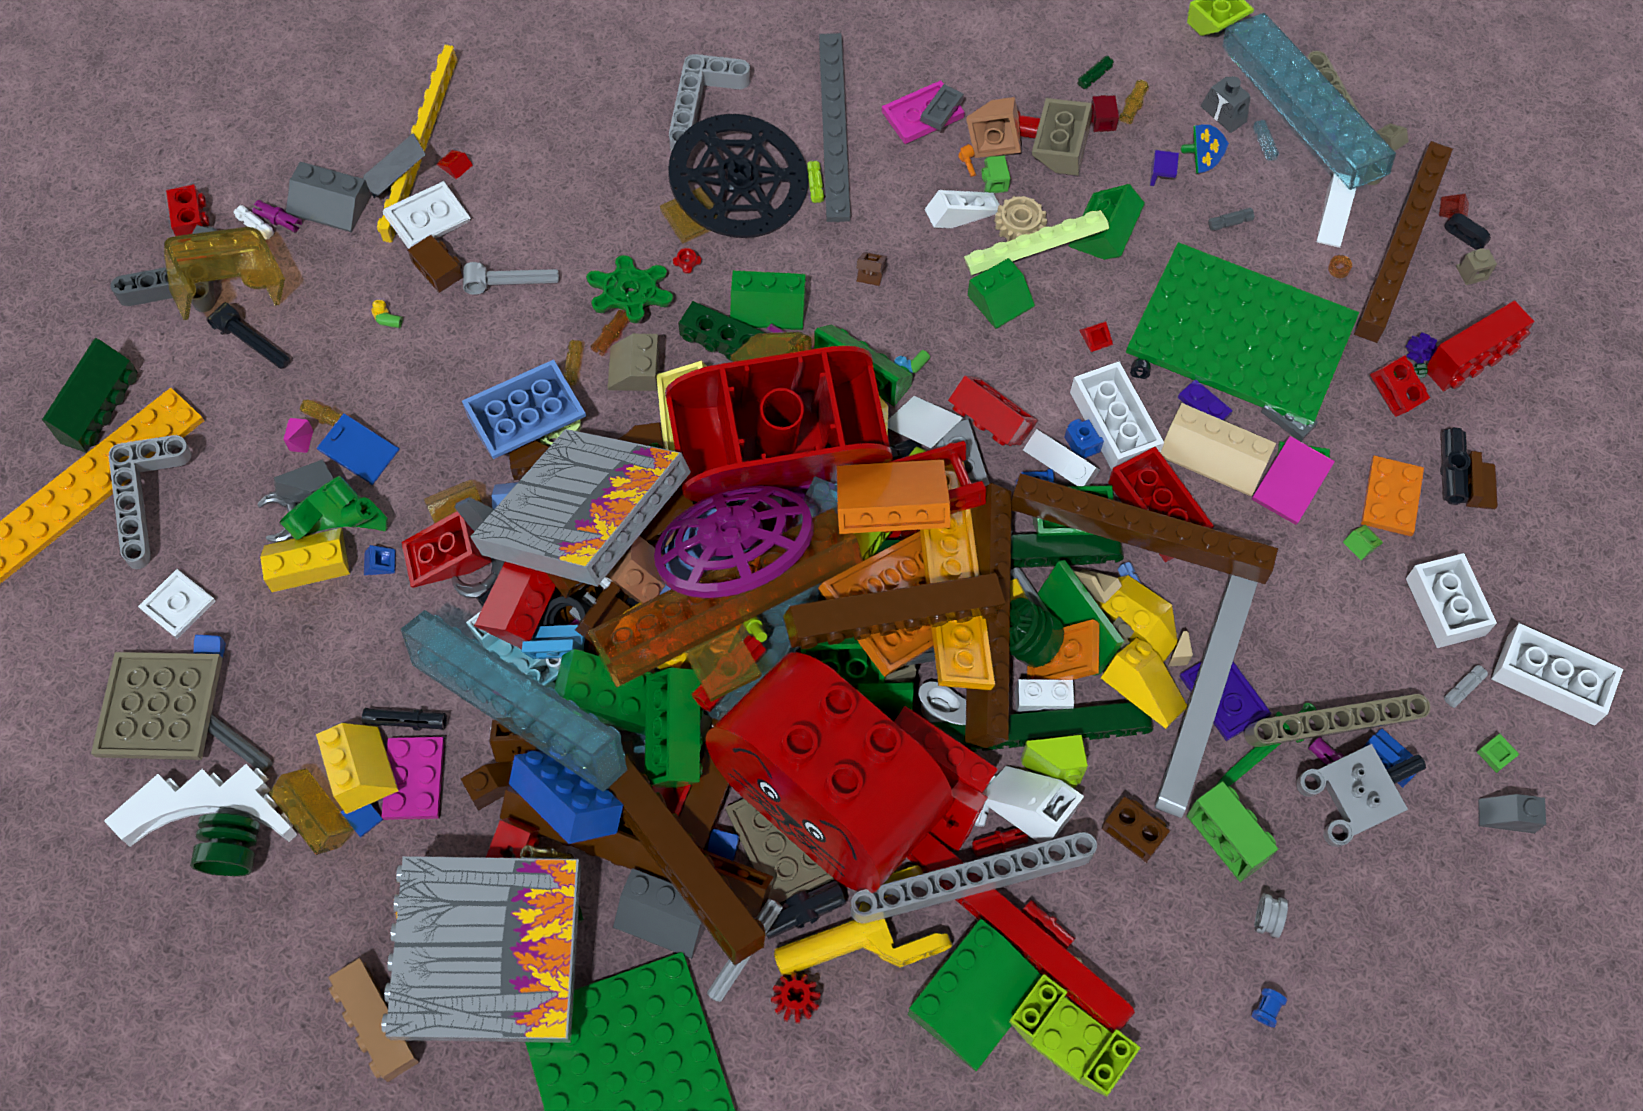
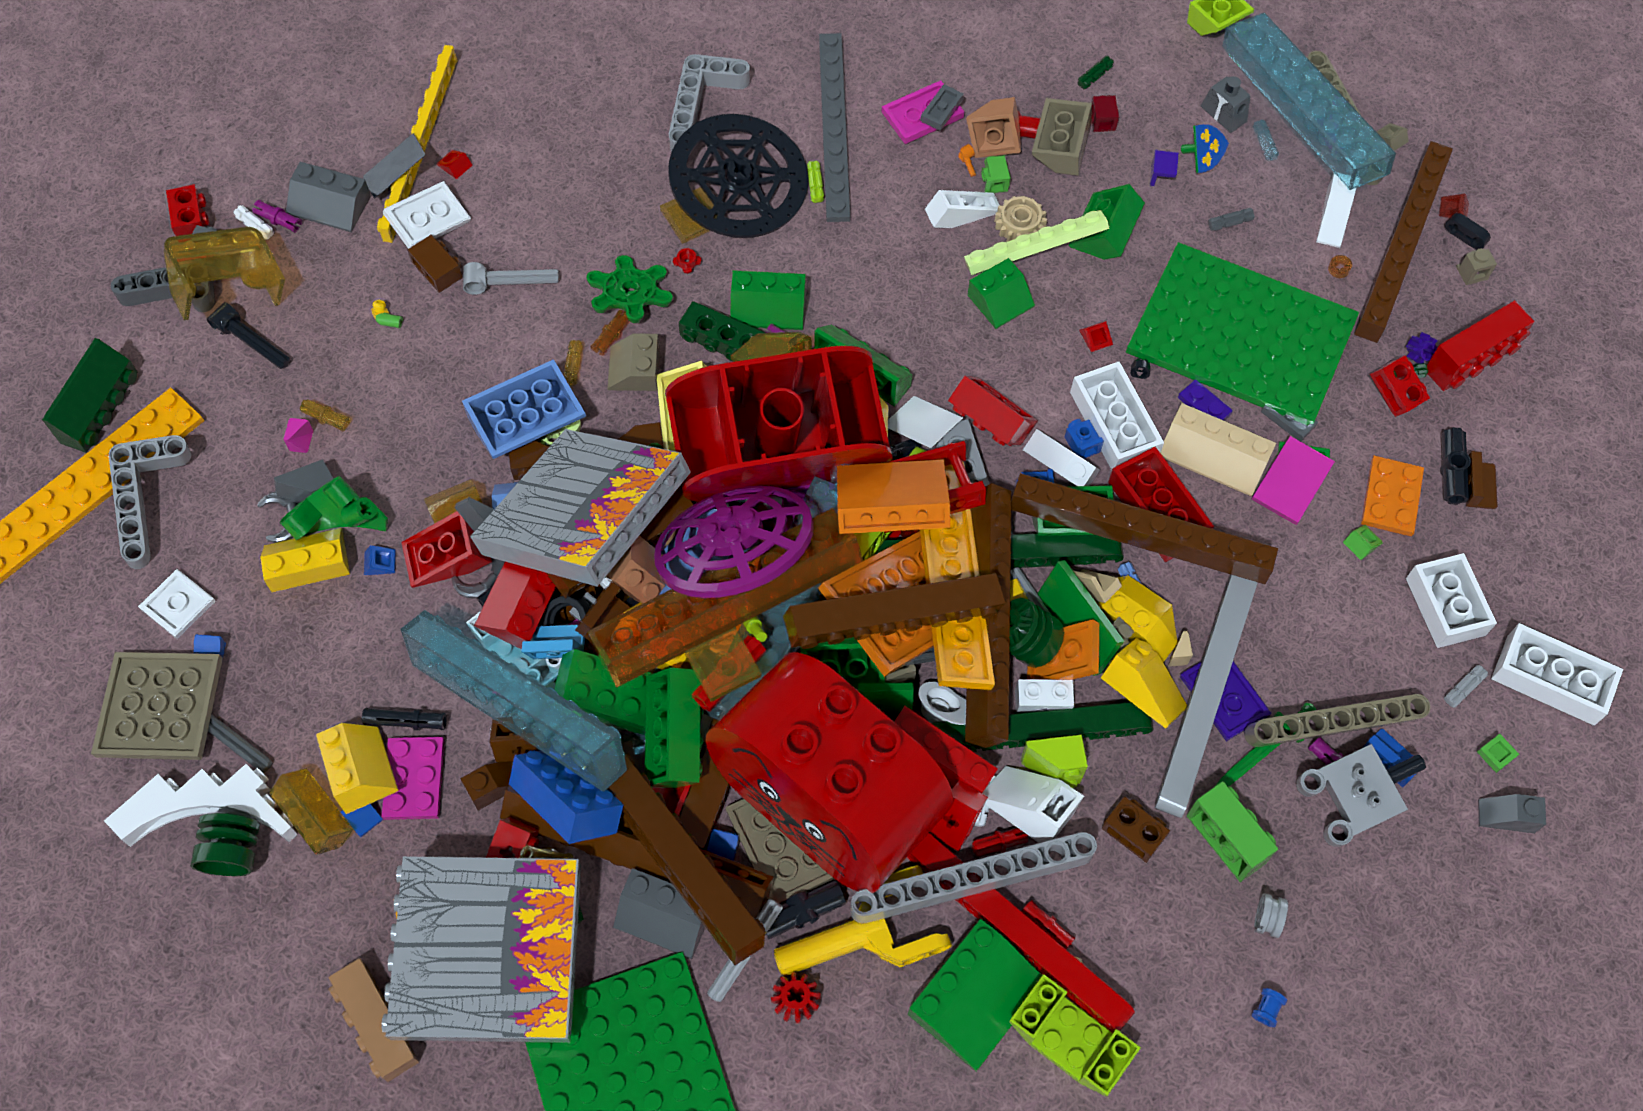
(358, 449): blue container -> none
(870, 268): reddish brown slope -> none
(915, 364): bright green arm -> none
(1134, 102): clear yellow pin -> none

